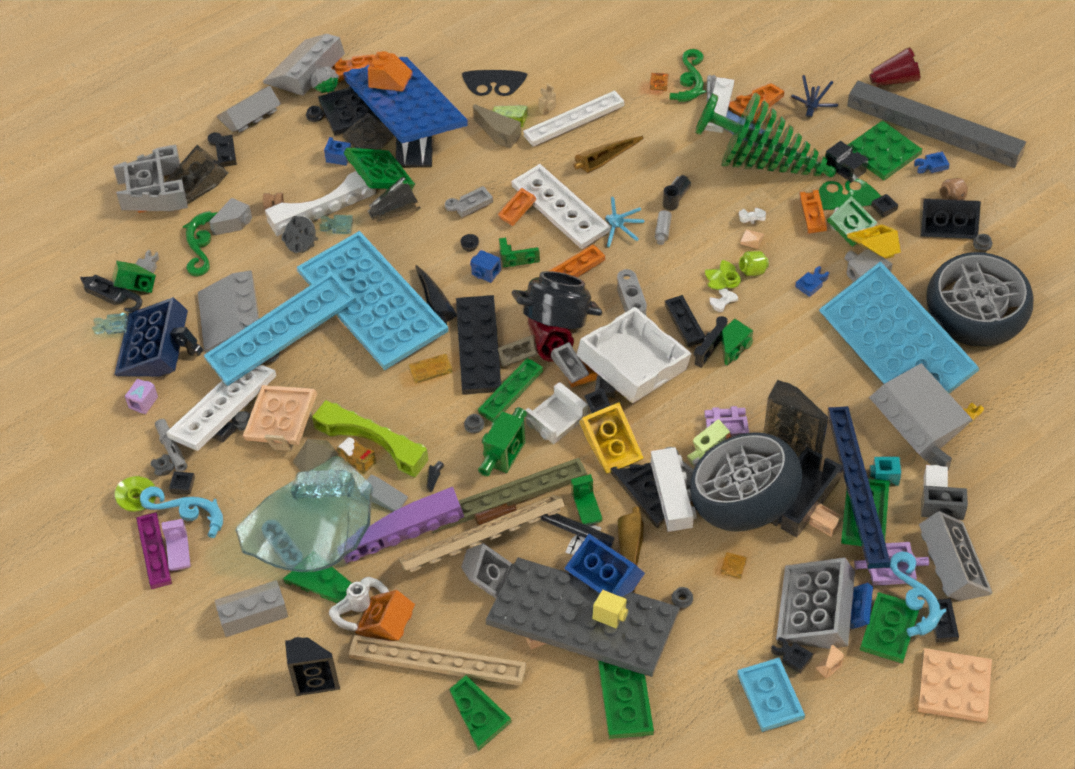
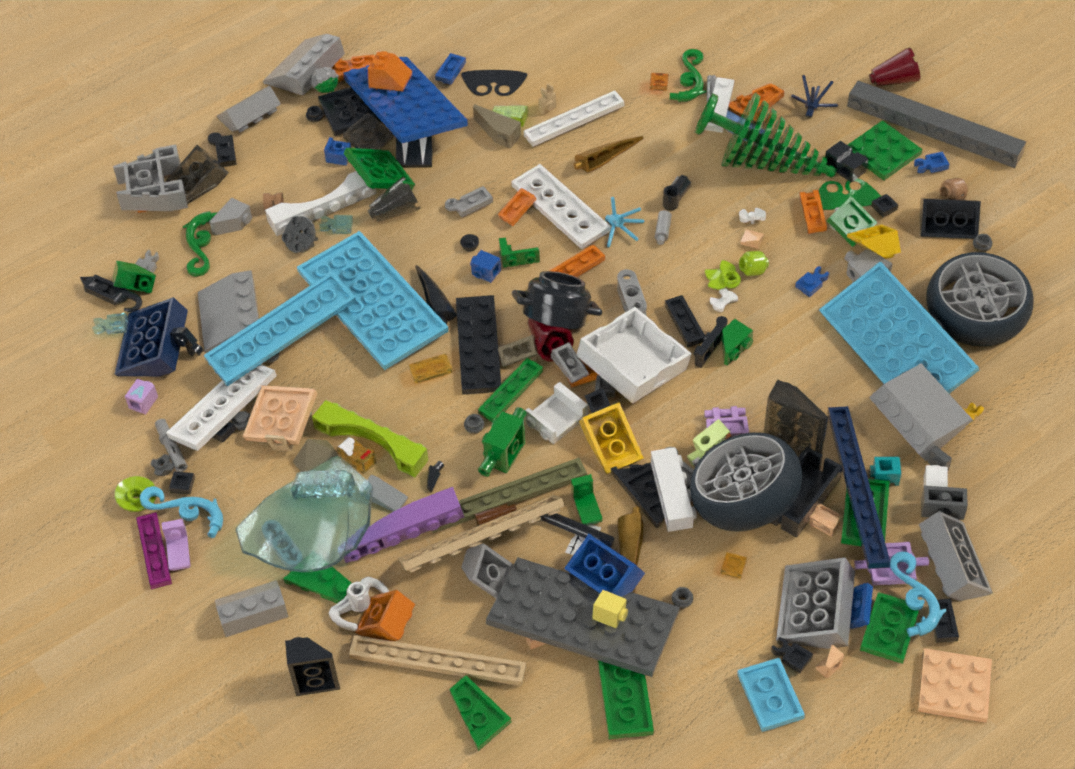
(450, 69): none -> blue plate

